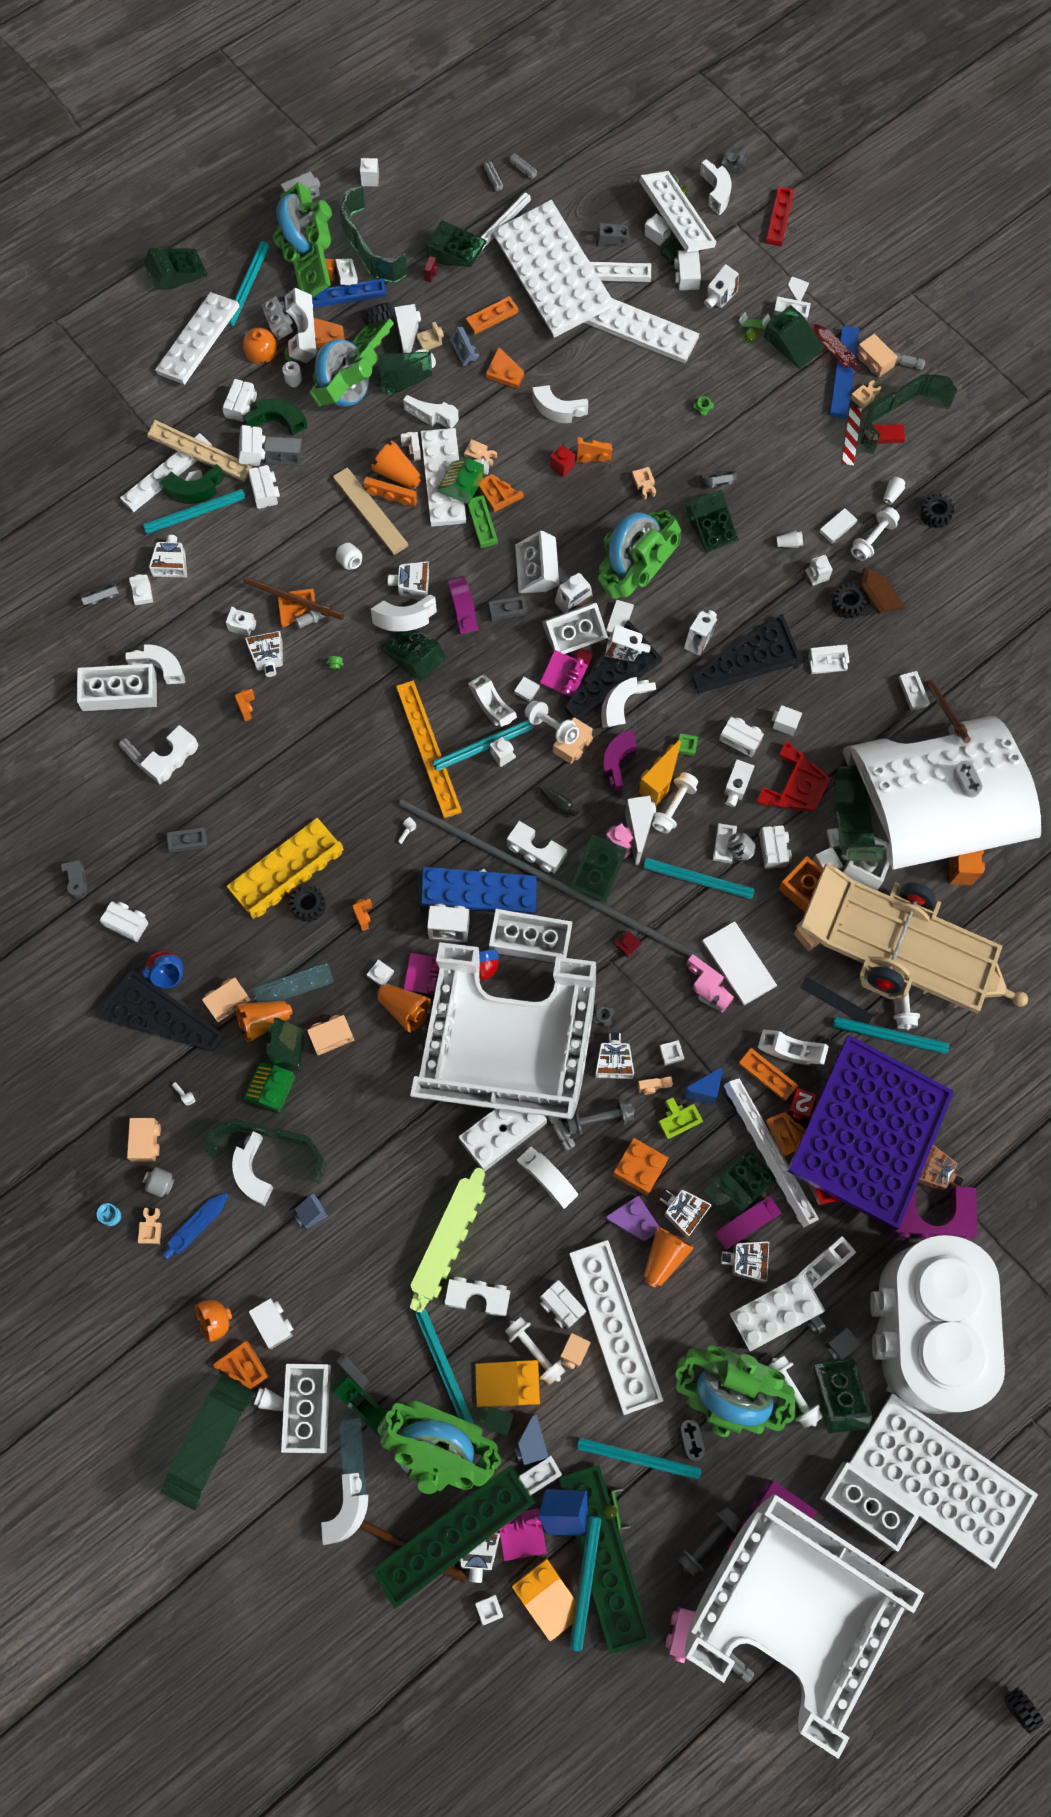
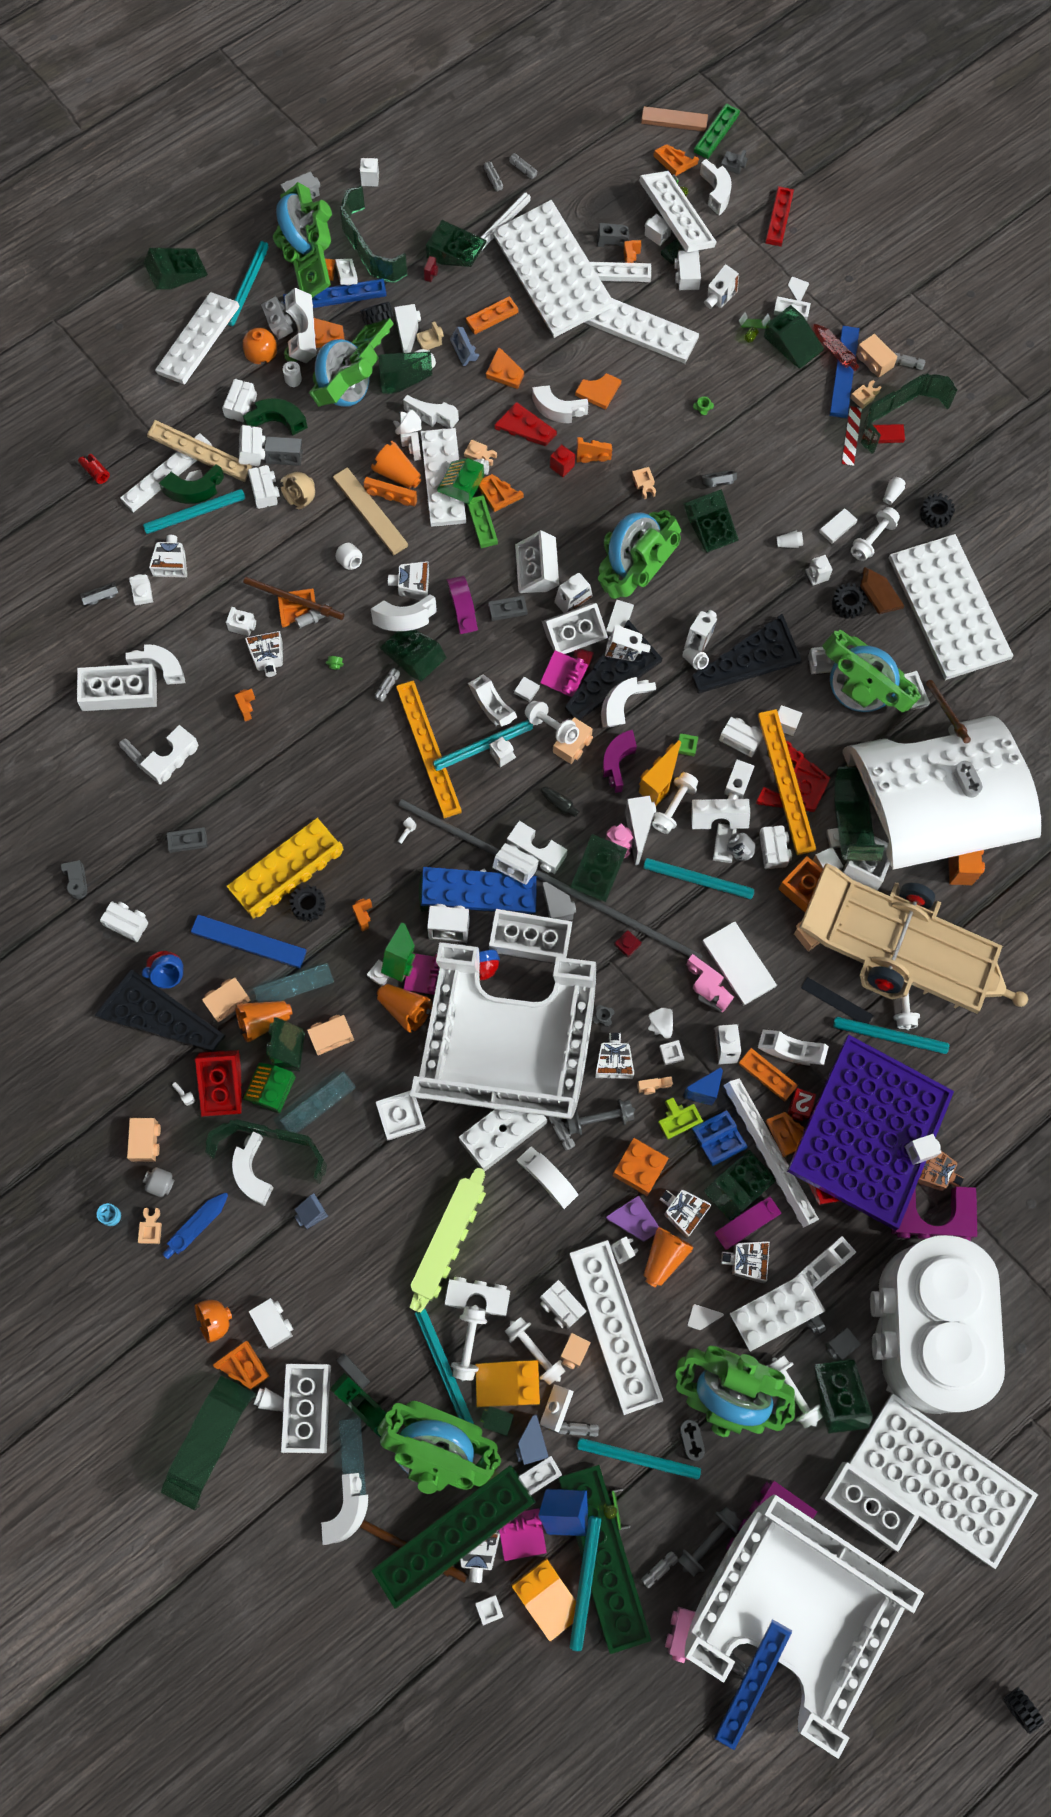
(94, 468): none -> red hinge
(219, 1082): none -> red slope
(249, 941): none -> blue tile
(298, 489): none -> tan cylinder
(318, 1103): none -> clear light blue tile
(387, 684): none -> light grey axle
(399, 955): none -> green slope
(400, 1115): none -> white plate
(409, 423): none -> white piece
(465, 1370): none -> white piece
(515, 863): none -> white brick
(525, 424): none -> red wing
(556, 1408): none -> white plate
(558, 903): none -> light grey slope
(579, 1429): none -> light grey axle
(599, 391): none -> orange tile
(623, 1250): none -> white tile
(631, 248): none -> orange bracket
(659, 1569): none -> light grey axle
(662, 1022): none -> white piece
(674, 119): none -> nougat tile
(674, 159): none -> orange wing
(696, 658): none -> white cone
(702, 1317): none -> white sticker
(716, 131): none -> green tile
(719, 1138): none -> blue slope
(727, 1042): none -> white torso
(734, 810): none -> white arch
(753, 1684): none -> blue tile
(786, 782): none -> light orange plate
(866, 676): none -> bright green piece
(923, 1149): none -> white brick
(950, 607): none -> white plate

